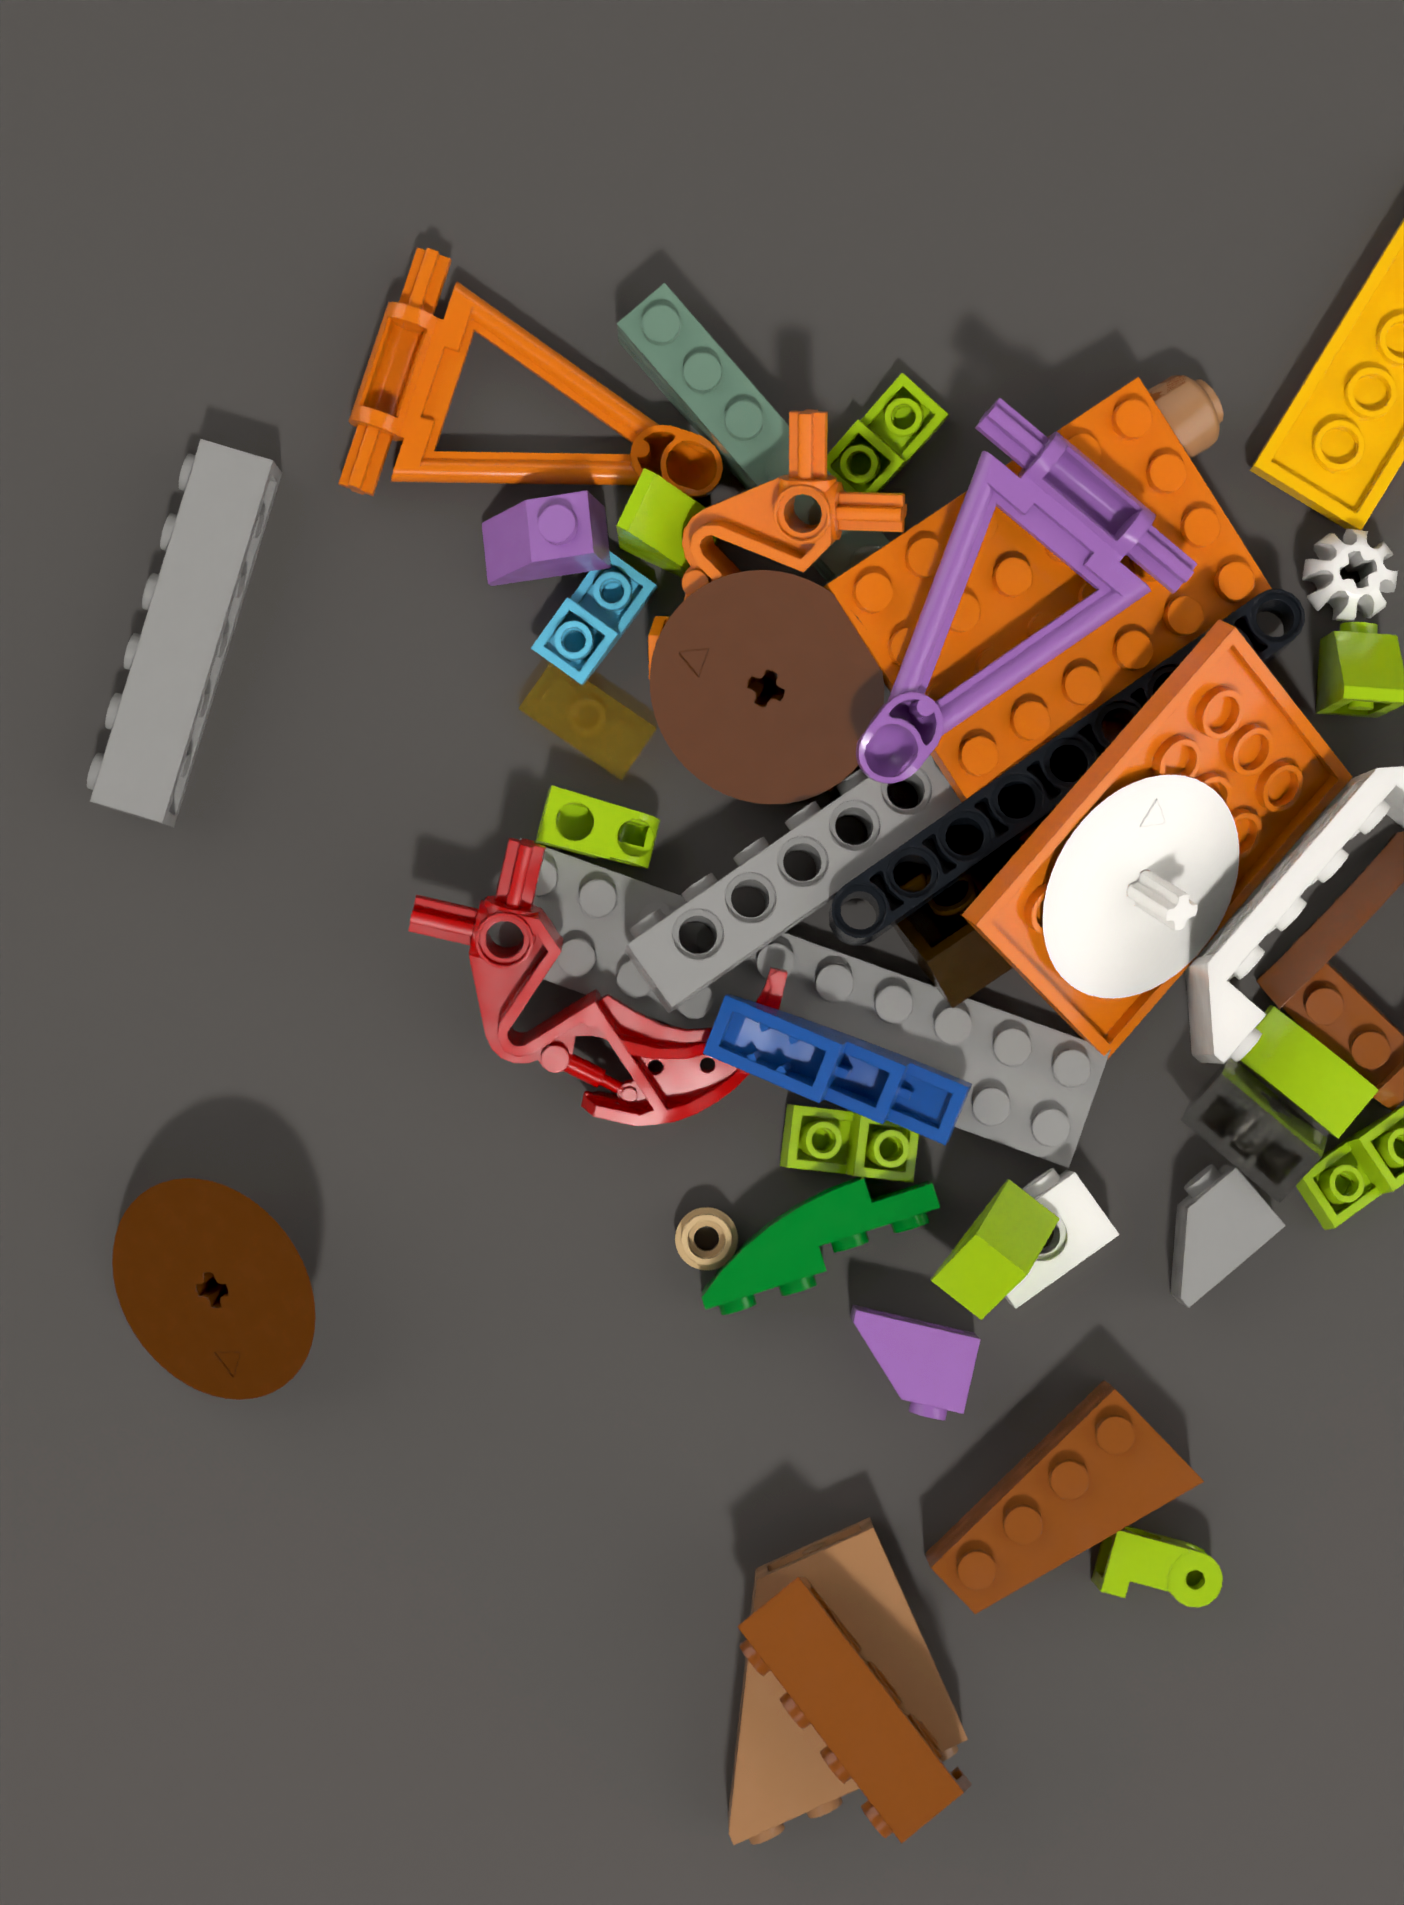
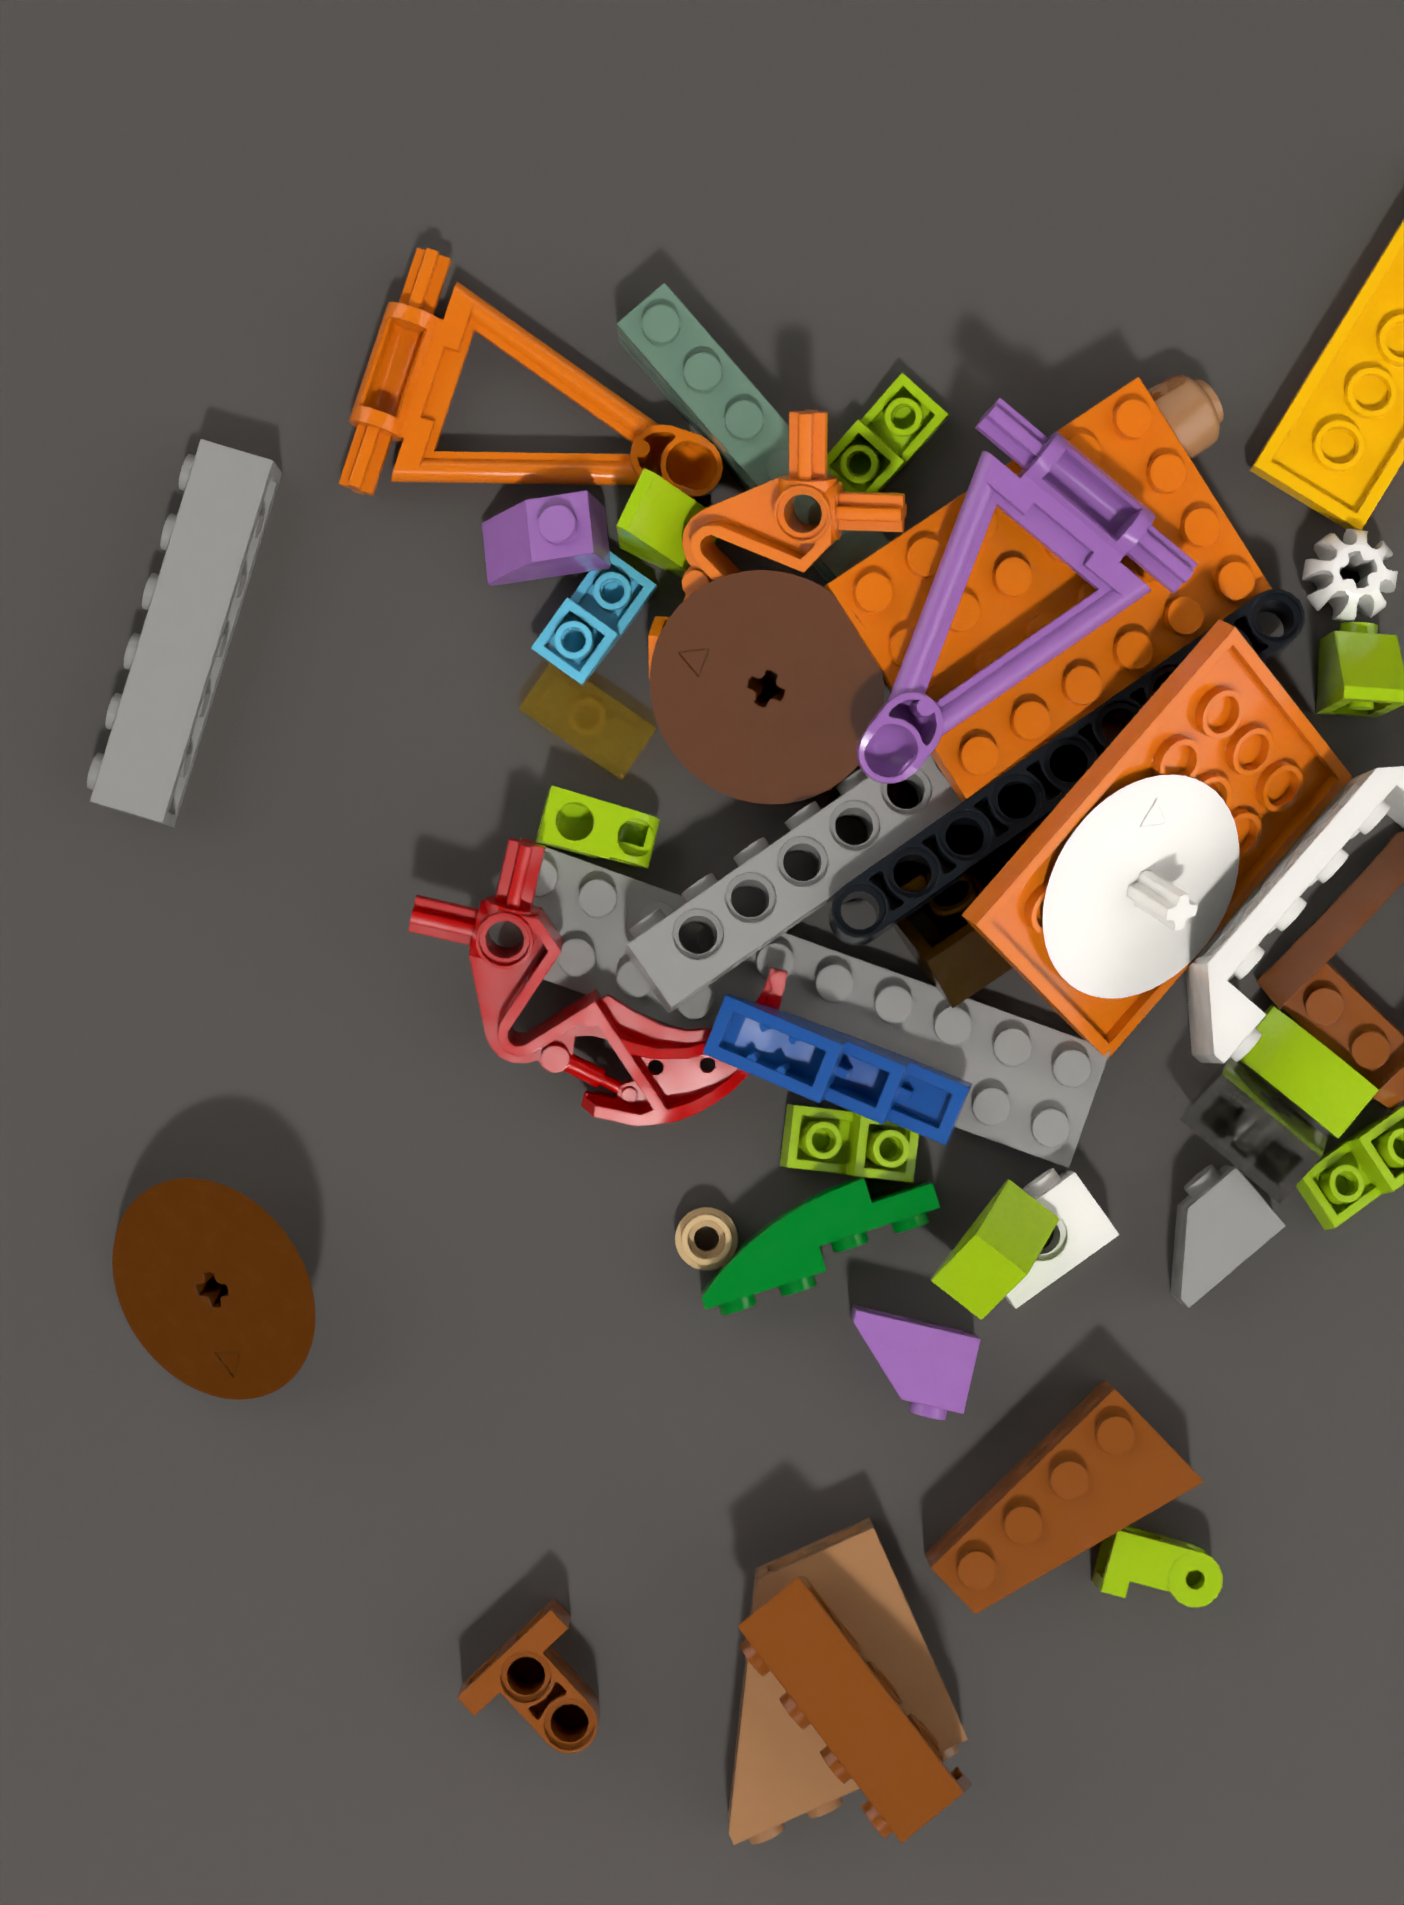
(537, 1700): none -> dark orange tile

